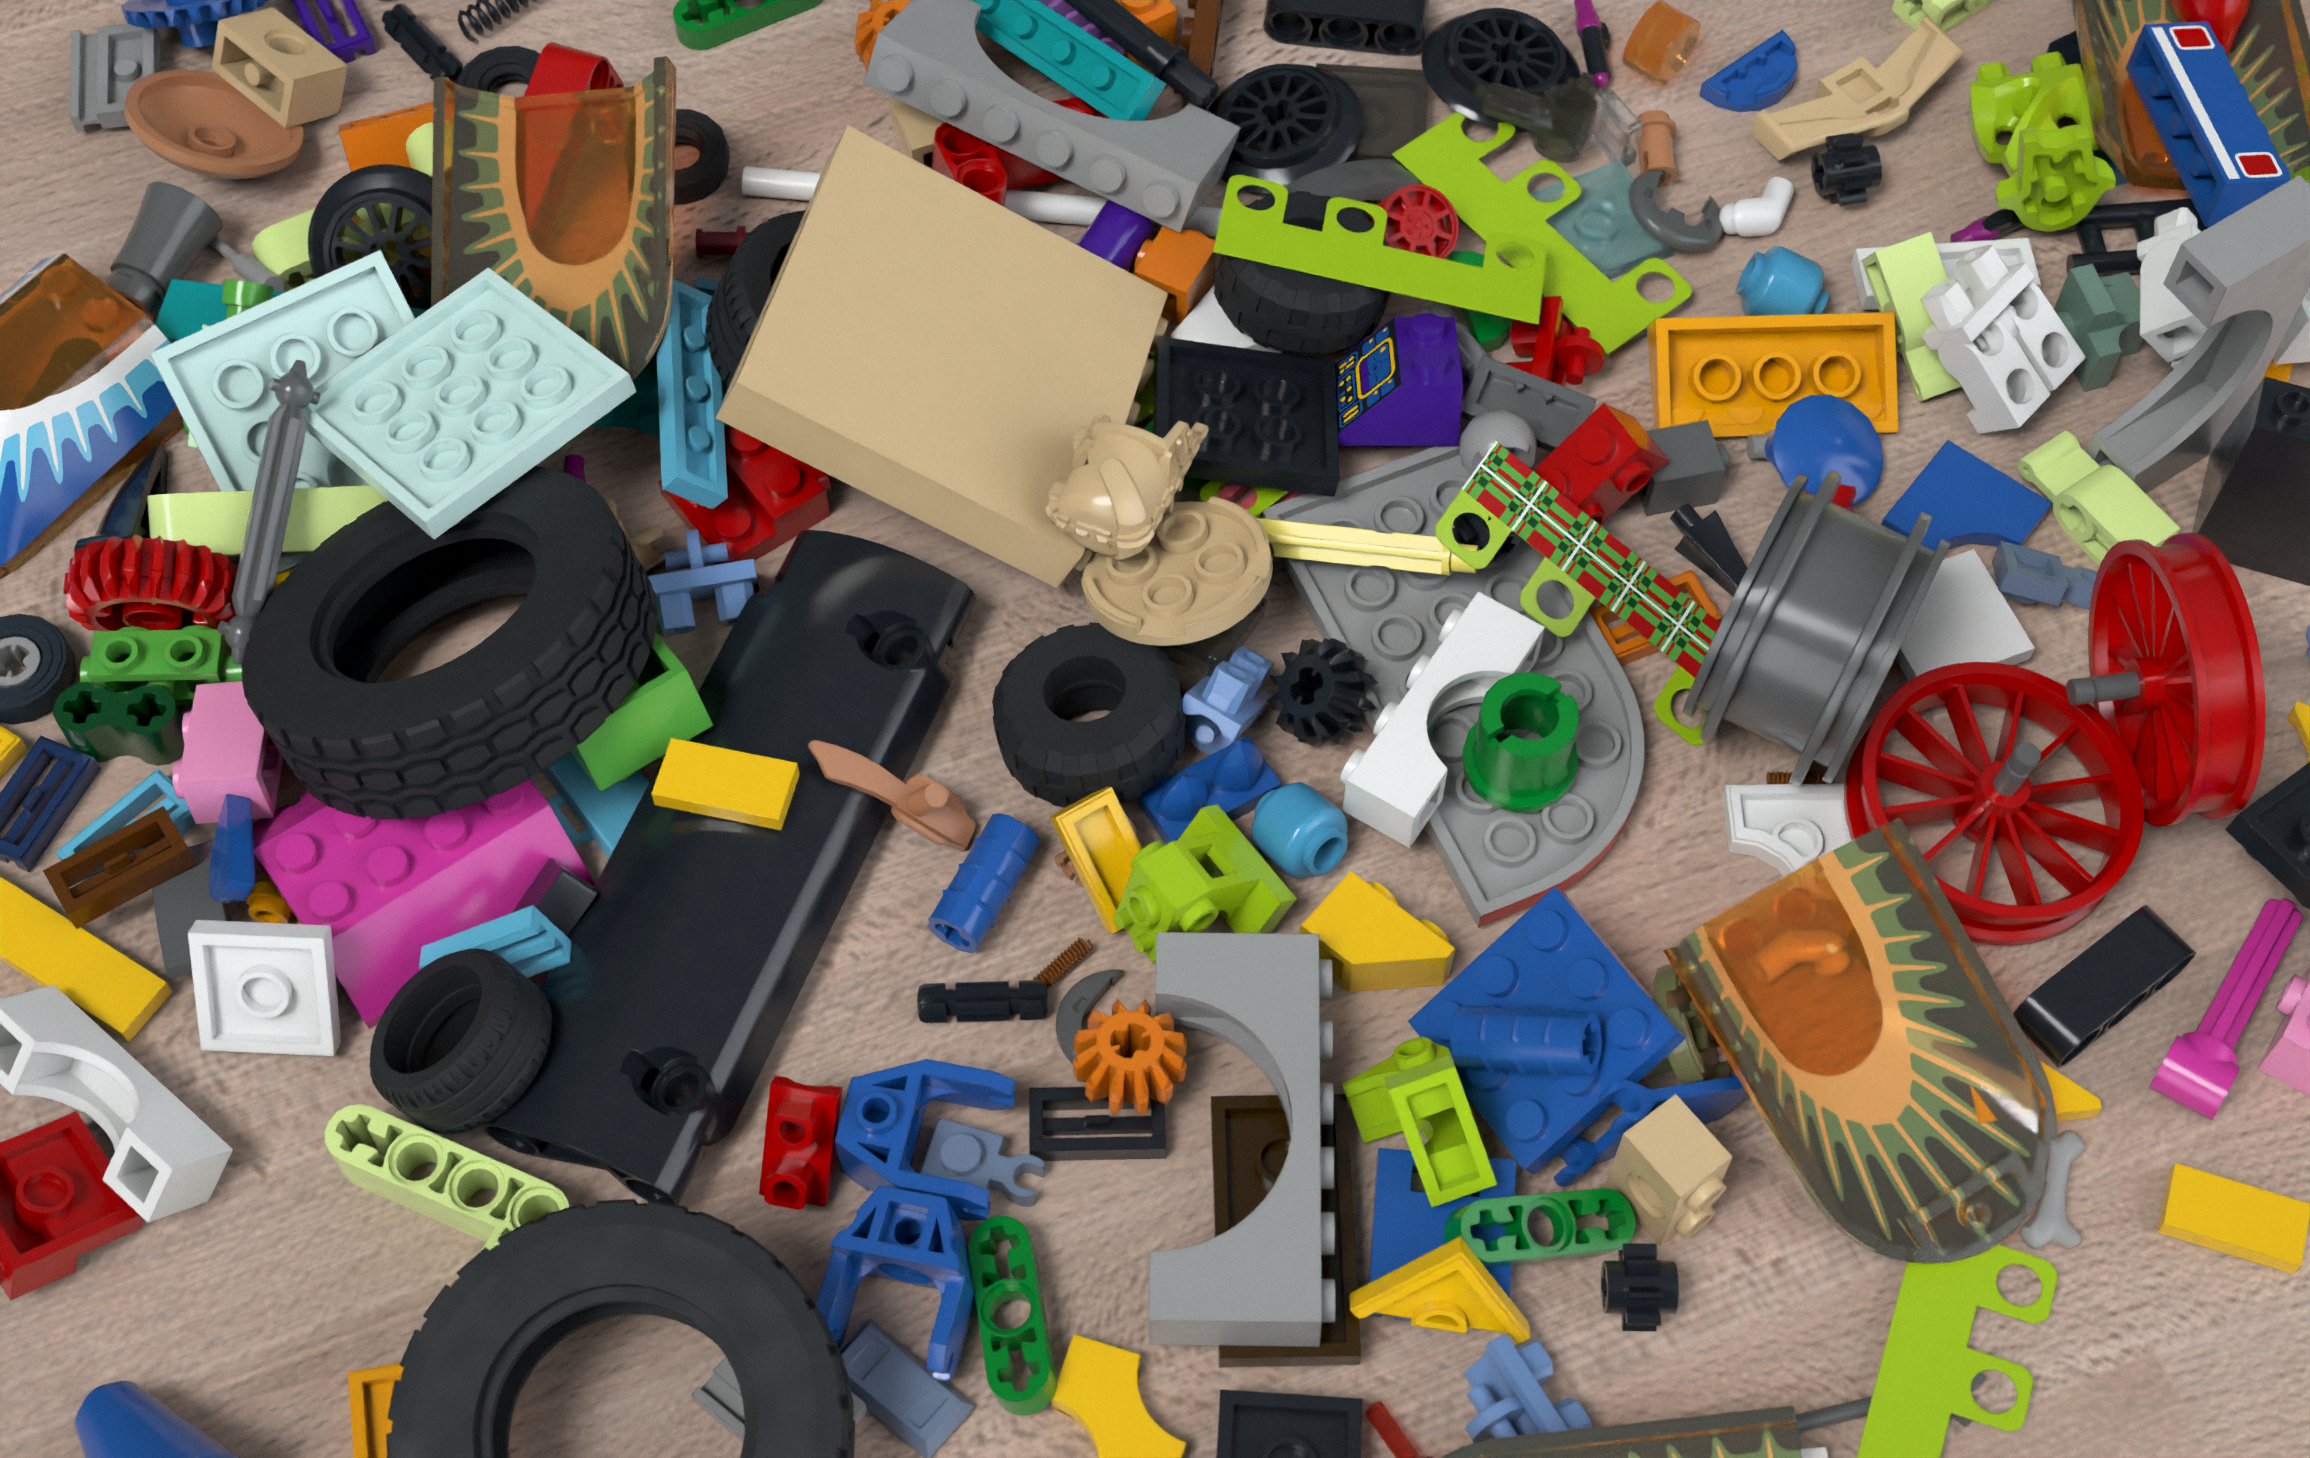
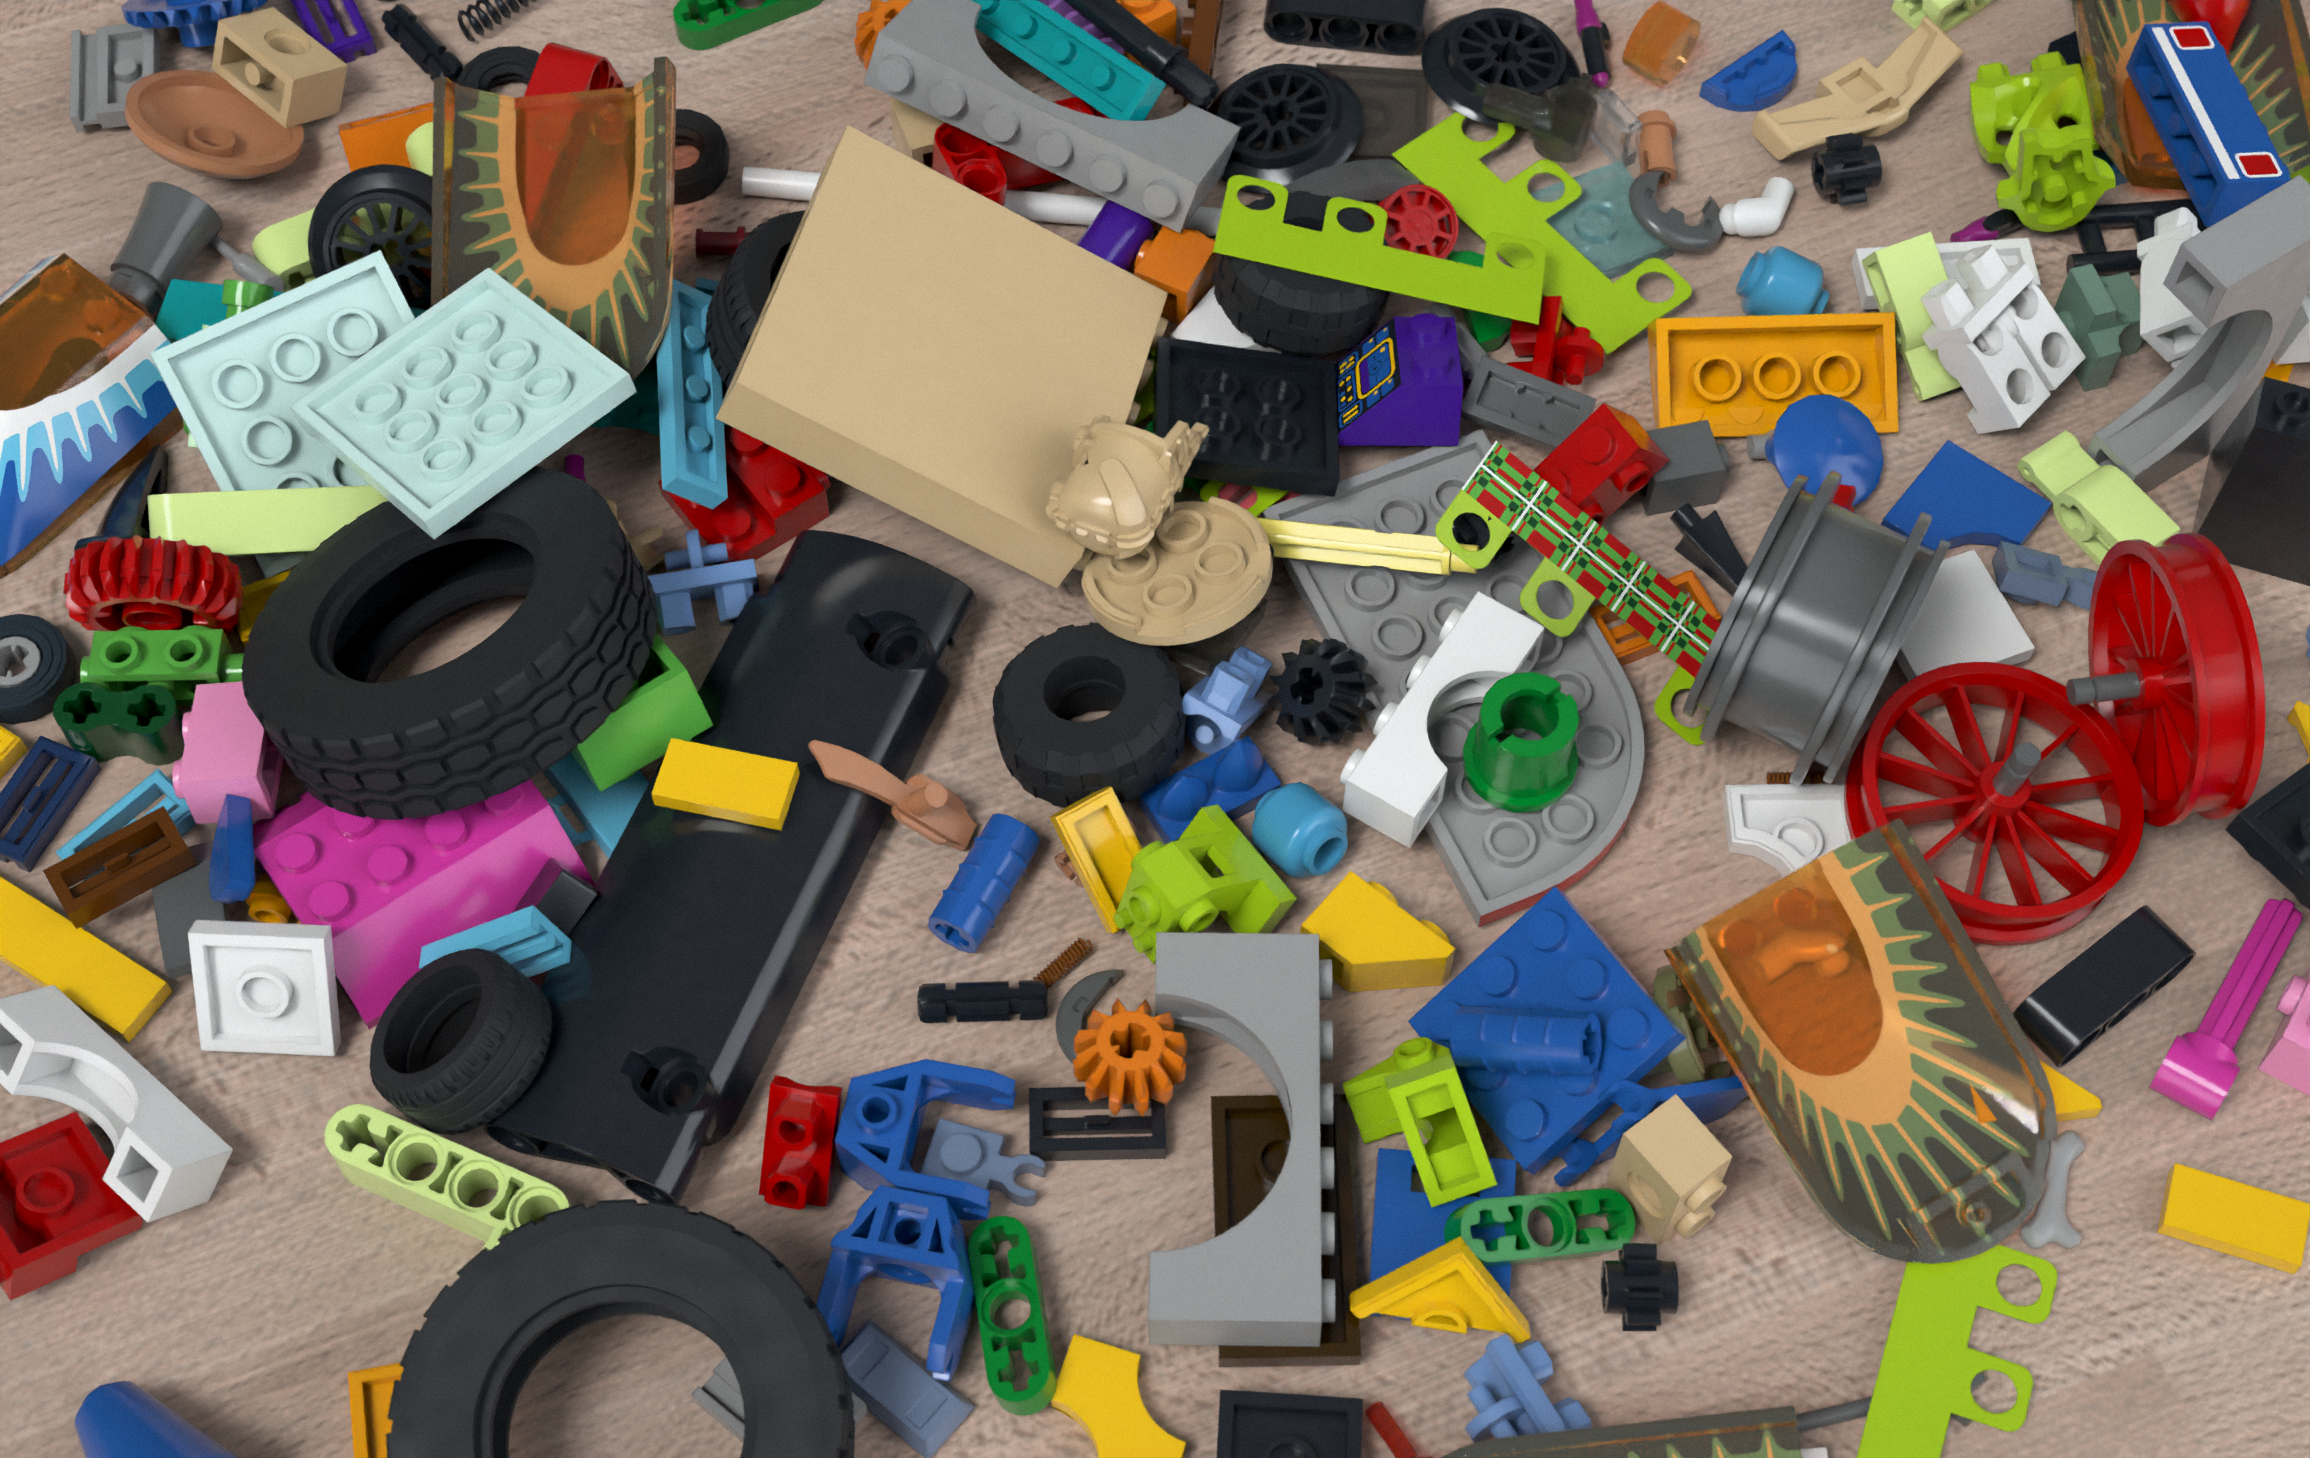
(269, 505): dark grey wheel -> none
(1499, 426): light grey piece -> none

